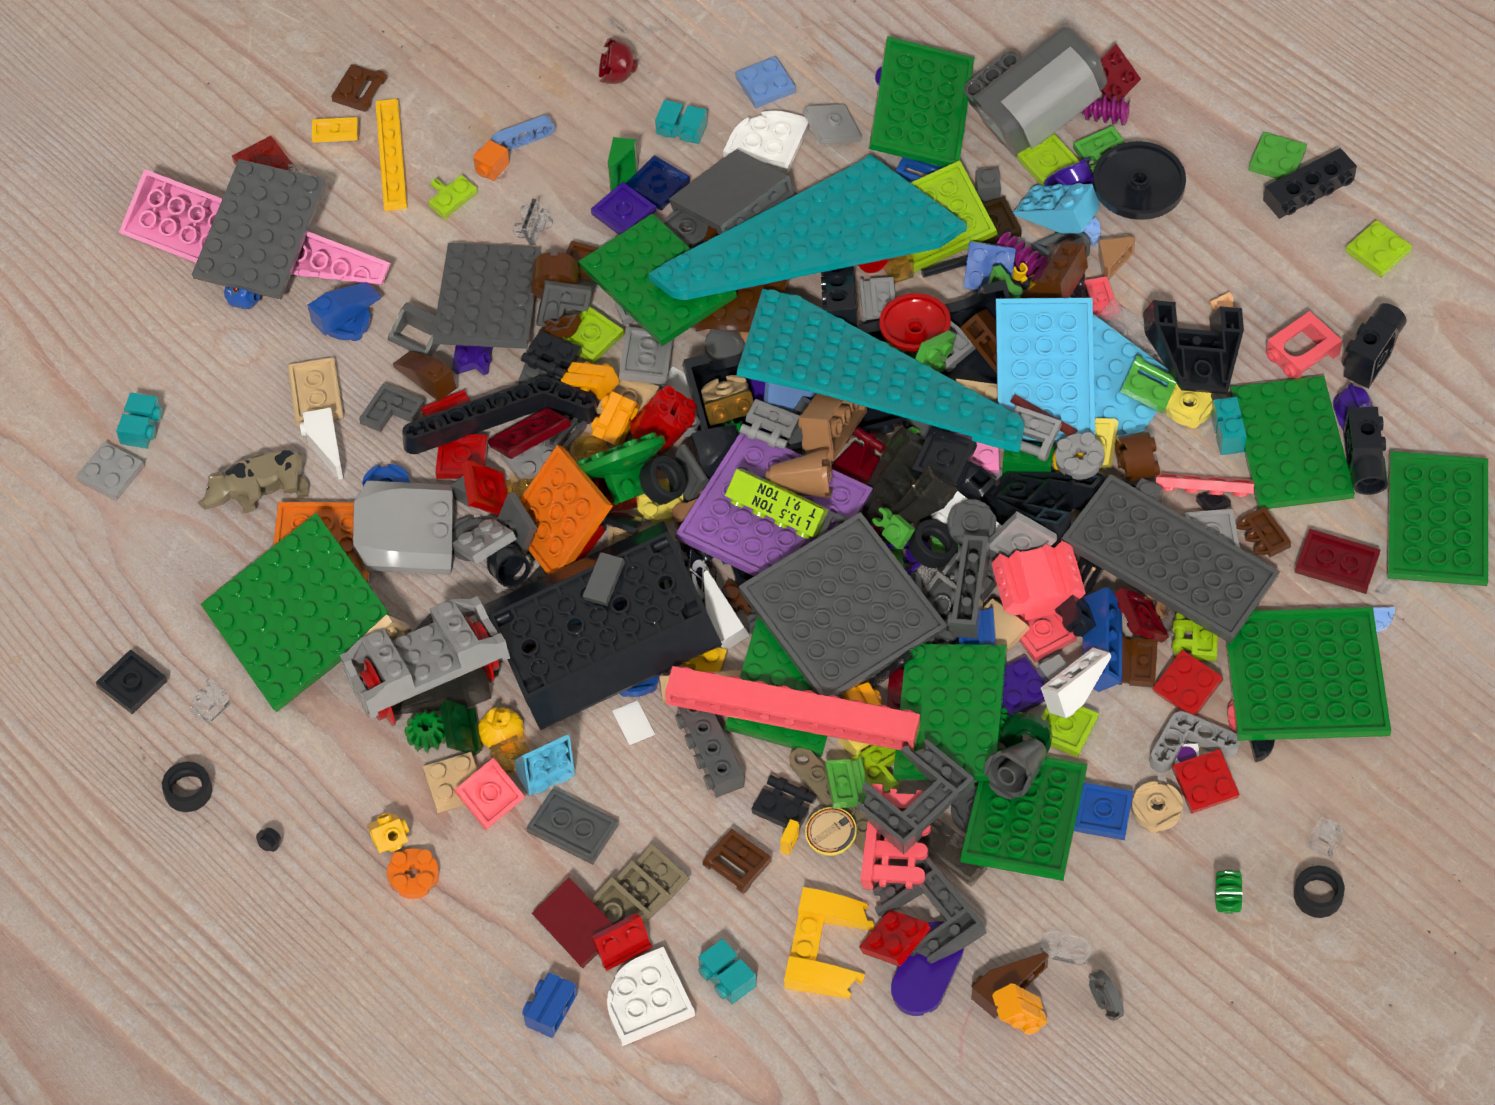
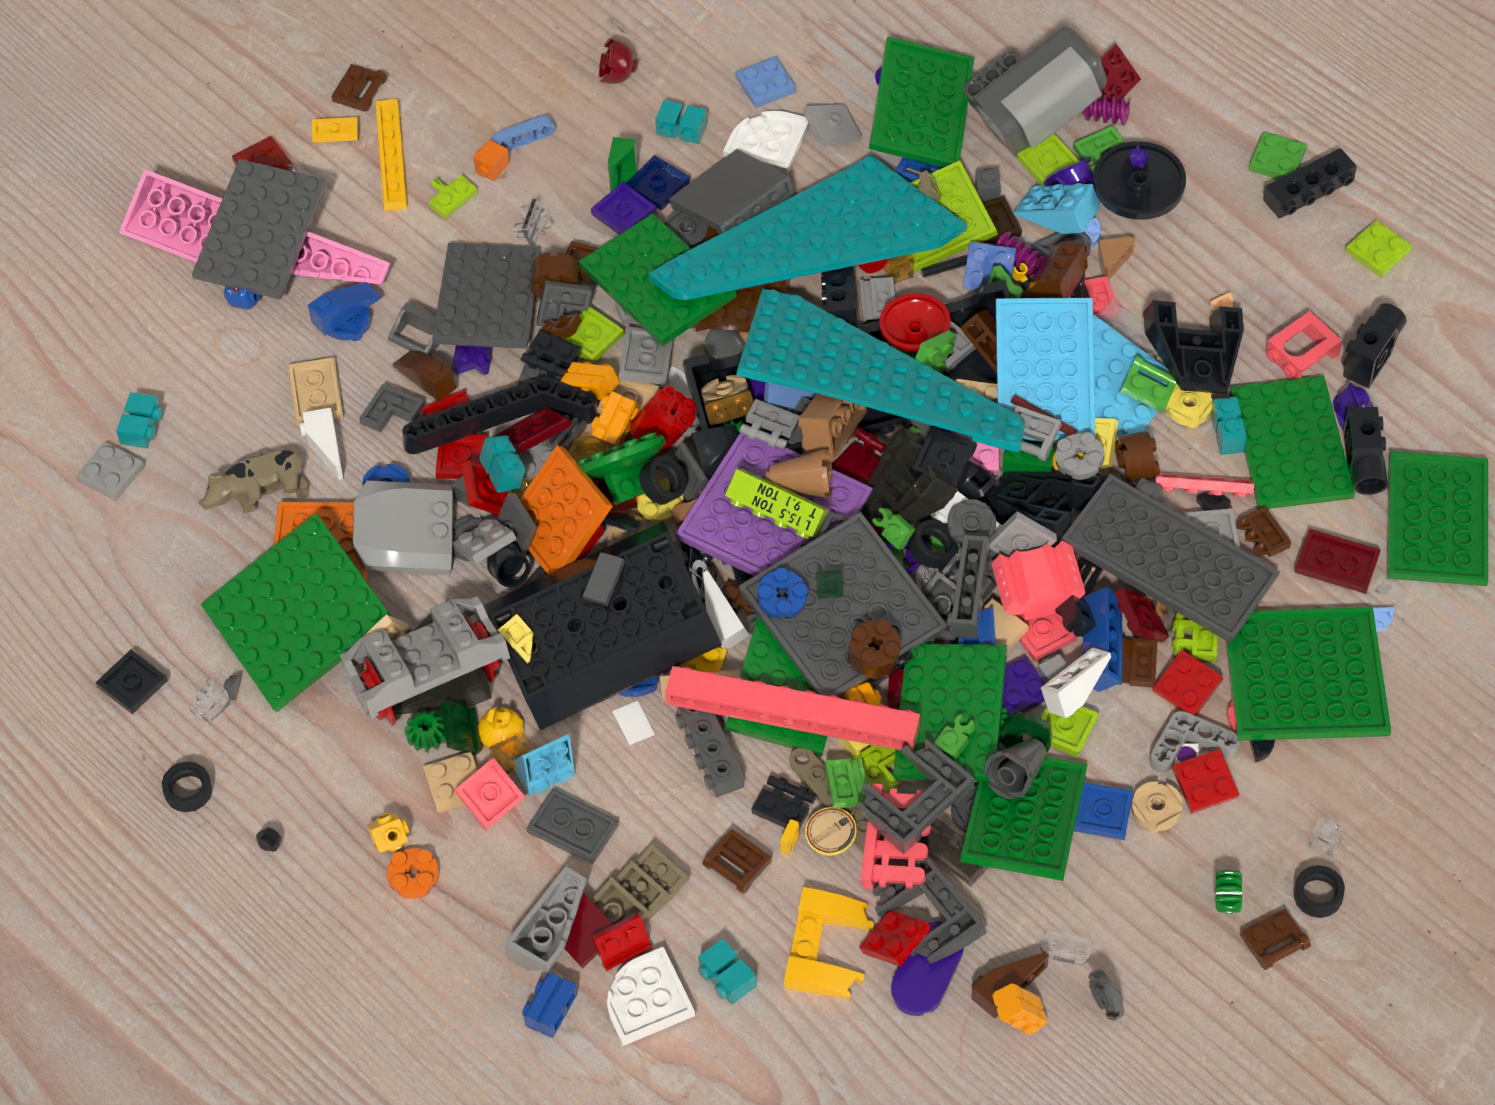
(232, 686): none -> dark grey tile
(502, 463): none -> teal piece
(518, 636): none -> light yellow slope
(546, 928): none -> light grey wedge
(782, 580): none -> blue plate
(829, 584): none -> clear green plate
(874, 648): none -> reddish brown brick
(928, 185): none -> dark tan plate
(954, 740): none -> bright green plate
(1138, 157): none -> dark purple plate
(1272, 932): none -> reddish brown plate

